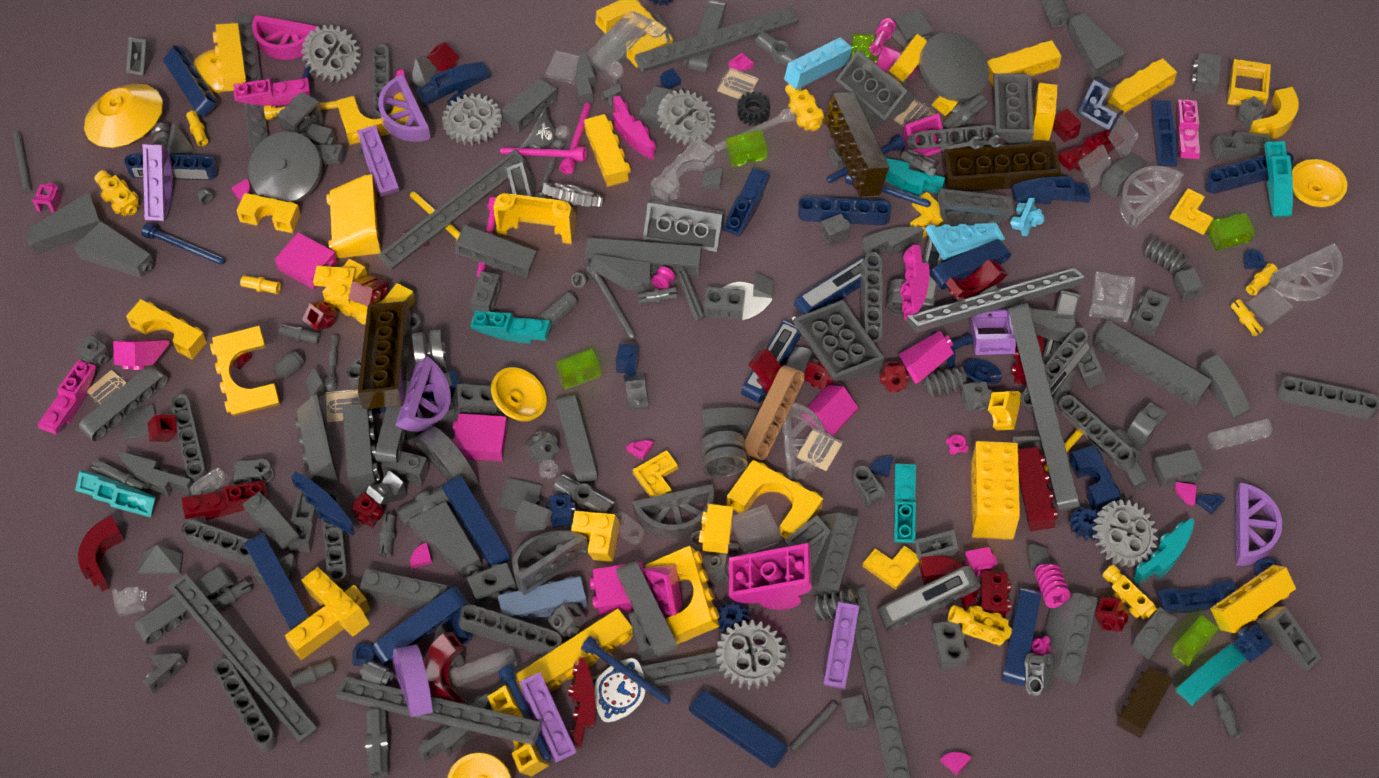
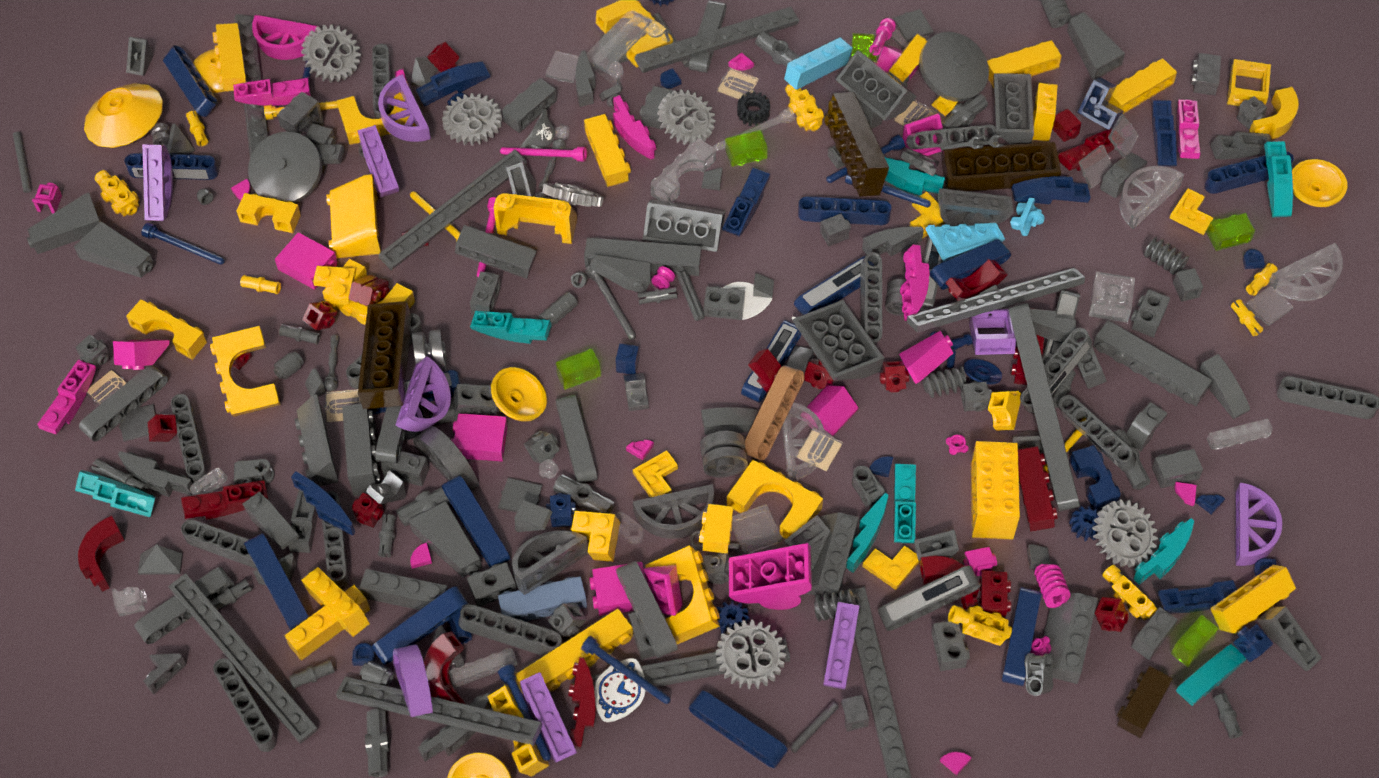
(568, 164): dark pink piece -> none
(869, 528): none -> teal slope

